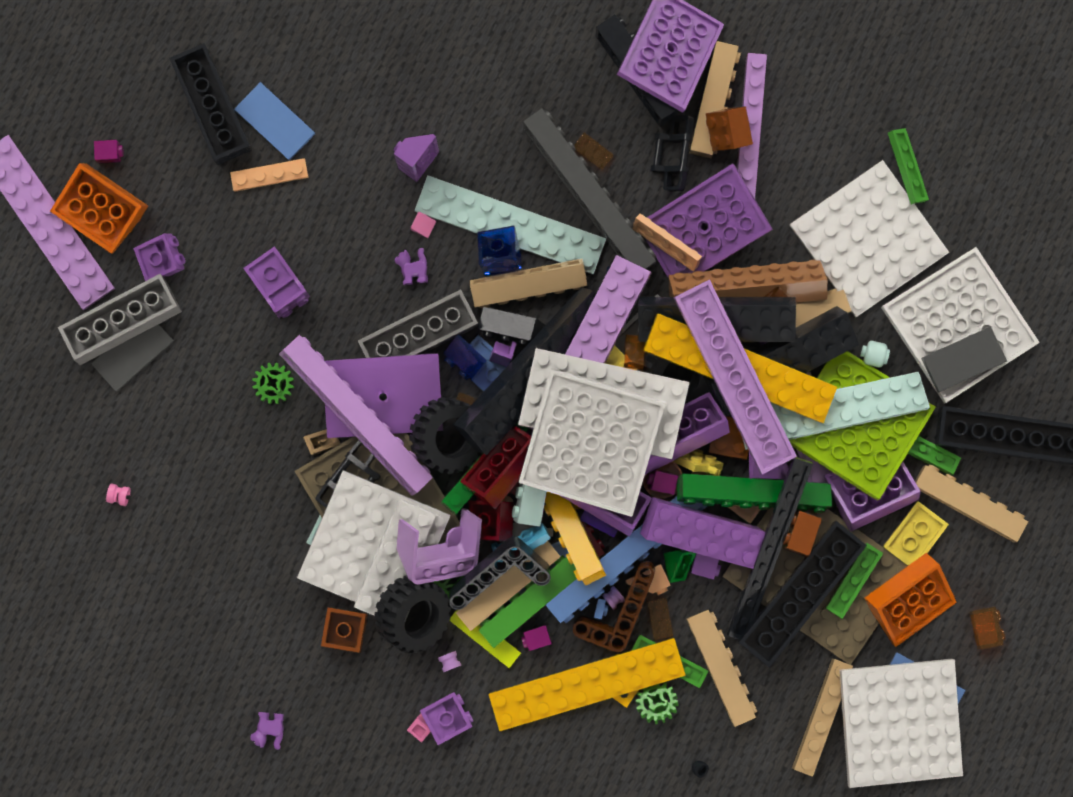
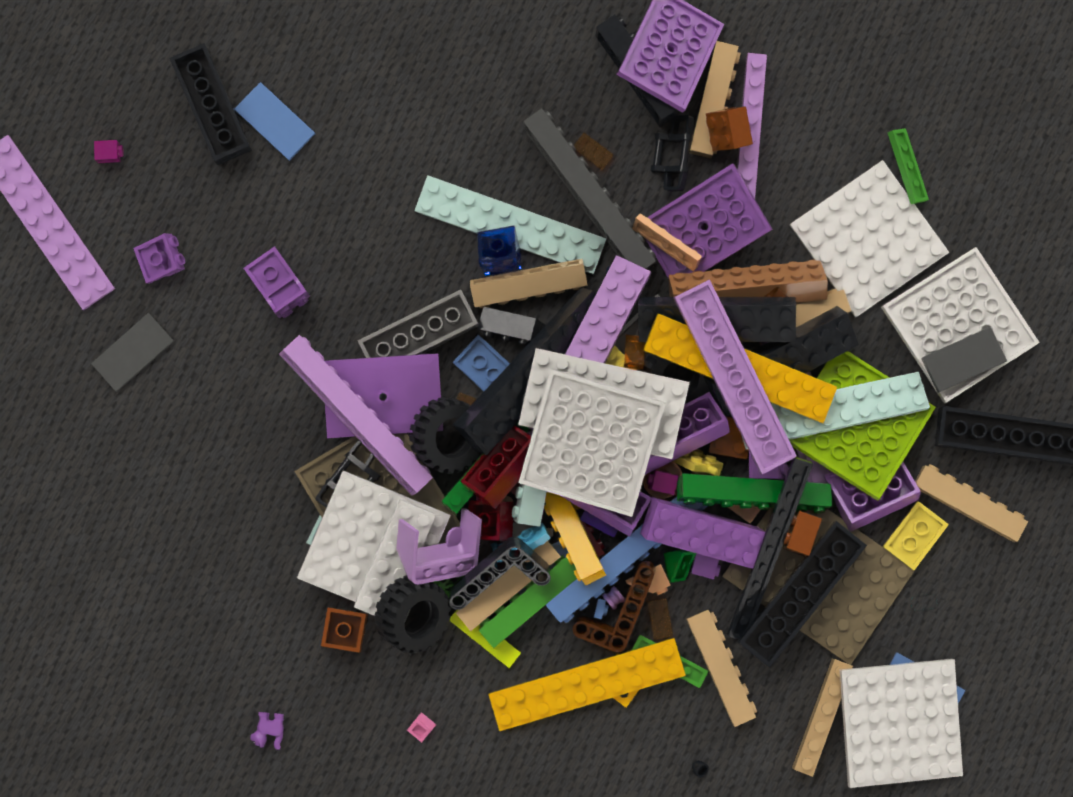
(98, 207): orange slope -> none
(117, 494): bright pink wheel -> none
(119, 319): light grey brick -> none
(265, 387): bright green gear -> none
(269, 175): light nougat plate -> none
(319, 443): tan slope -> none
(414, 269): medium lavender animal -> none
(416, 154): medium lavender slope -> none
(423, 225): bright pink slope -> none
(446, 718): medium lavender plate -> none
(449, 661): lavender wheel -> none
(465, 358): clear blue slope -> none
(502, 353): medium lavender panel -> none
(536, 638): magenta brick -> none
(660, 710): bright green gear -> none
(854, 581): bright green plate -> none
(875, 354): light aqua head -> none
(911, 599): orange slope -> none
(934, 455): bright green plate -> none
(987, 628): clear orange brick -> none

